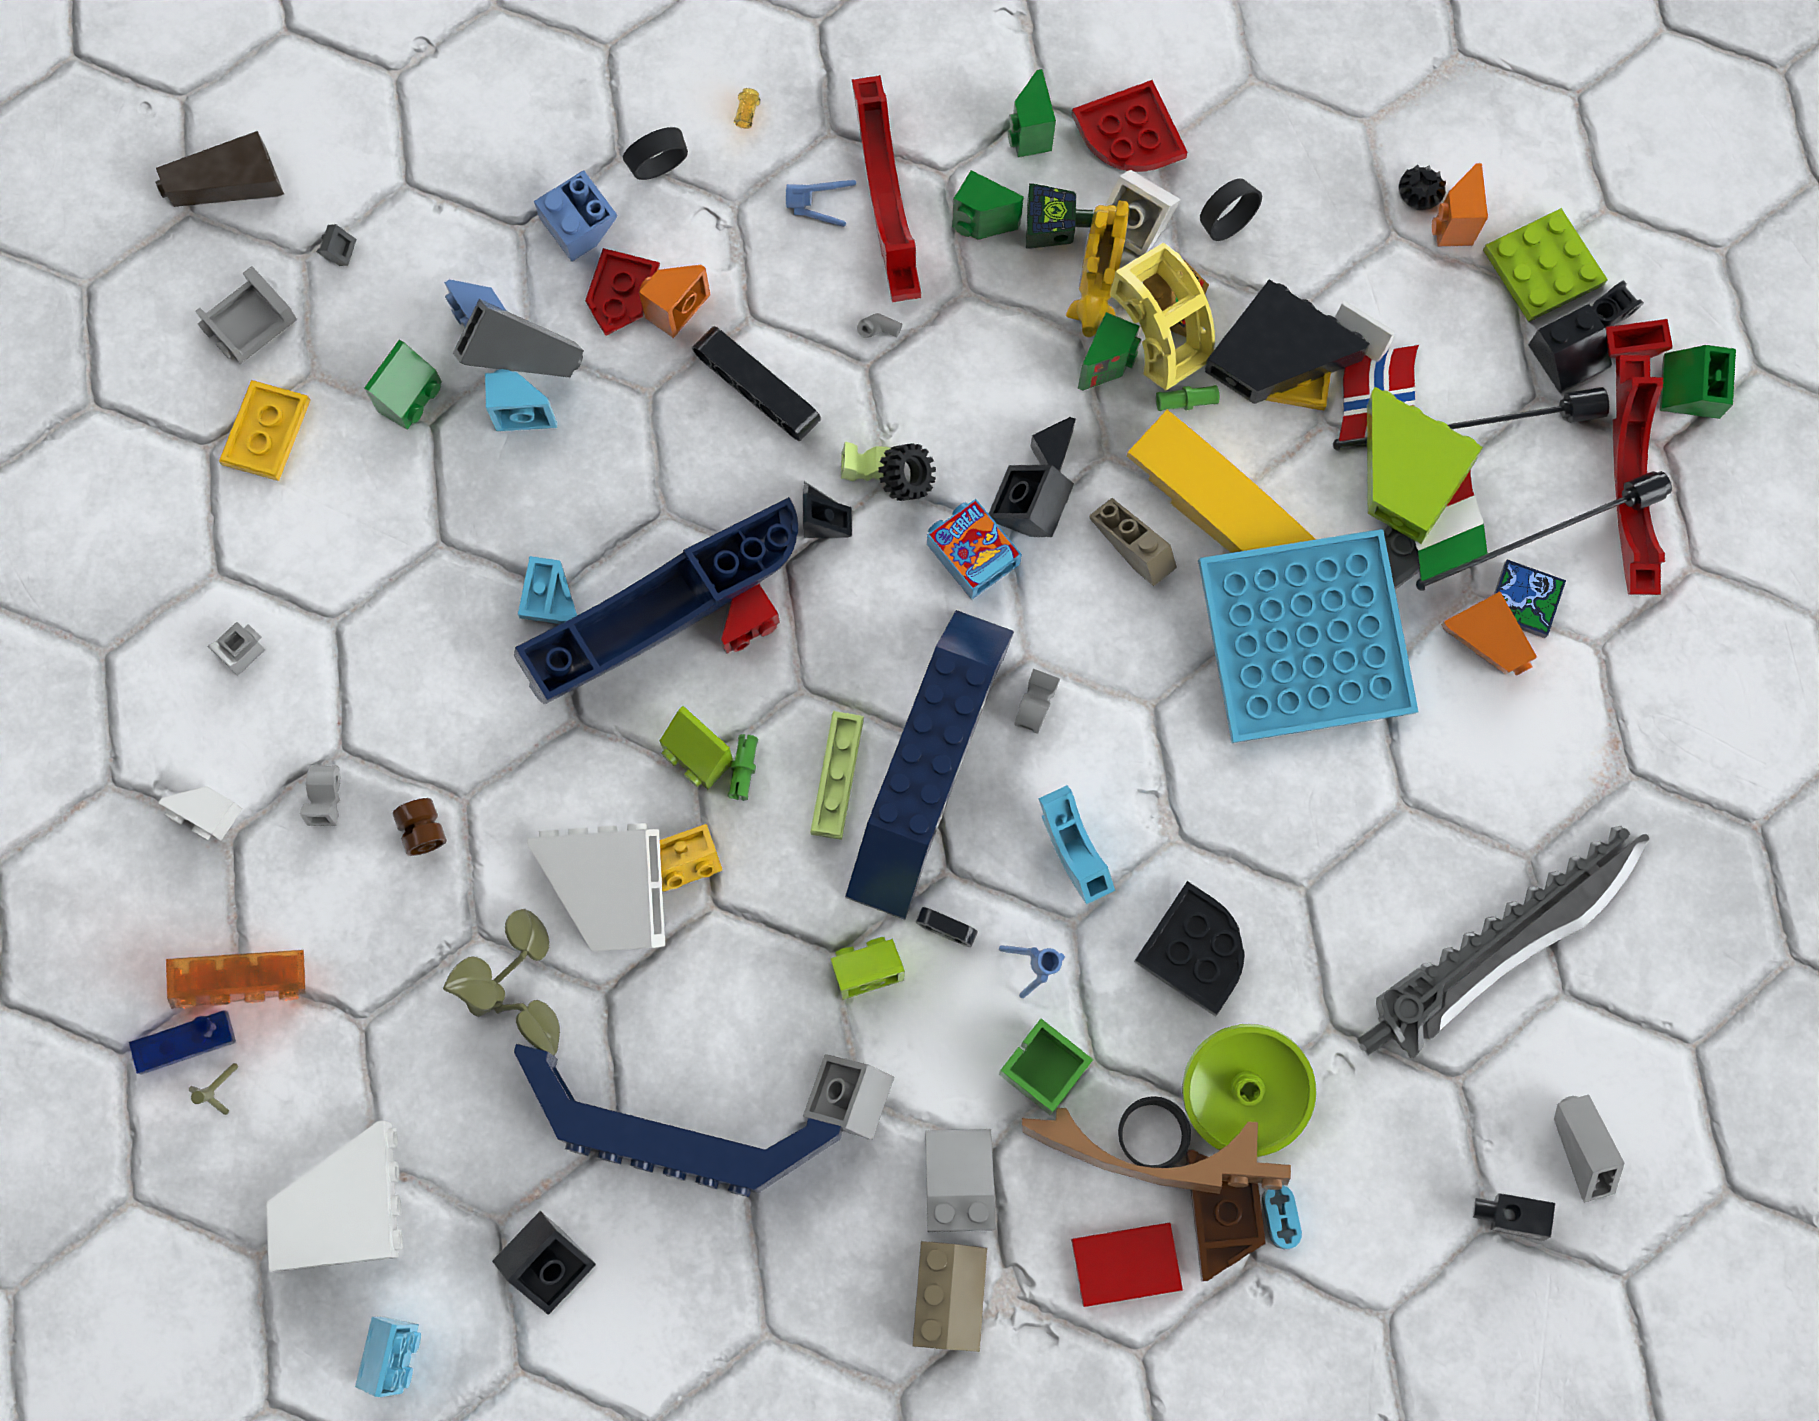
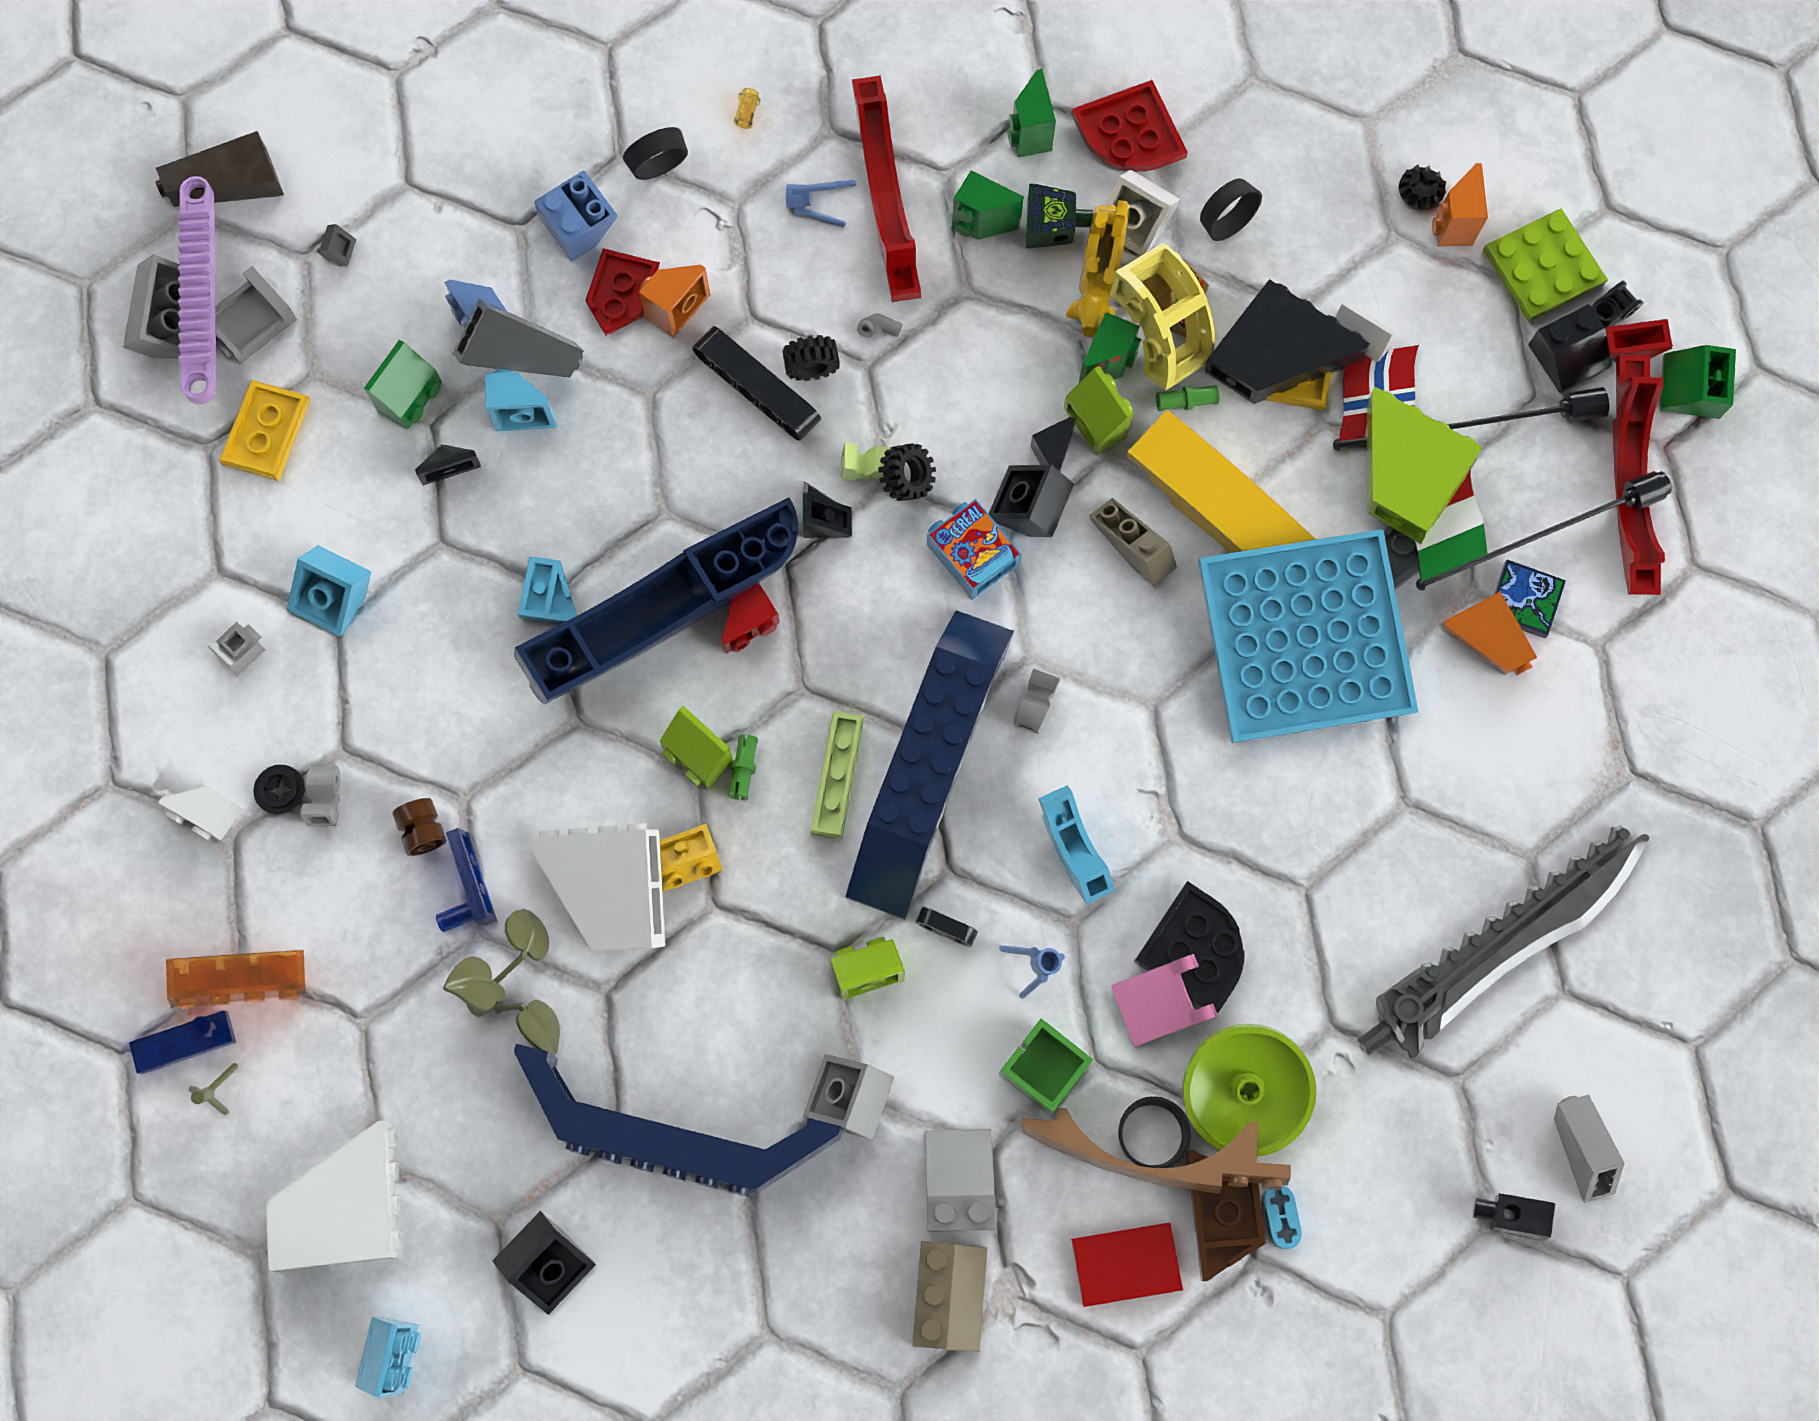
(154, 310): none -> light grey slope
(197, 290): none -> lavender gear
(269, 780): none -> black gear
(327, 589): none -> medium azure slope
(445, 463): none -> black slope
(479, 903): none -> clear blue piece
(811, 358): none -> black tyre
(1099, 411): none -> lime slope
(1158, 1002): none -> bright pink flag

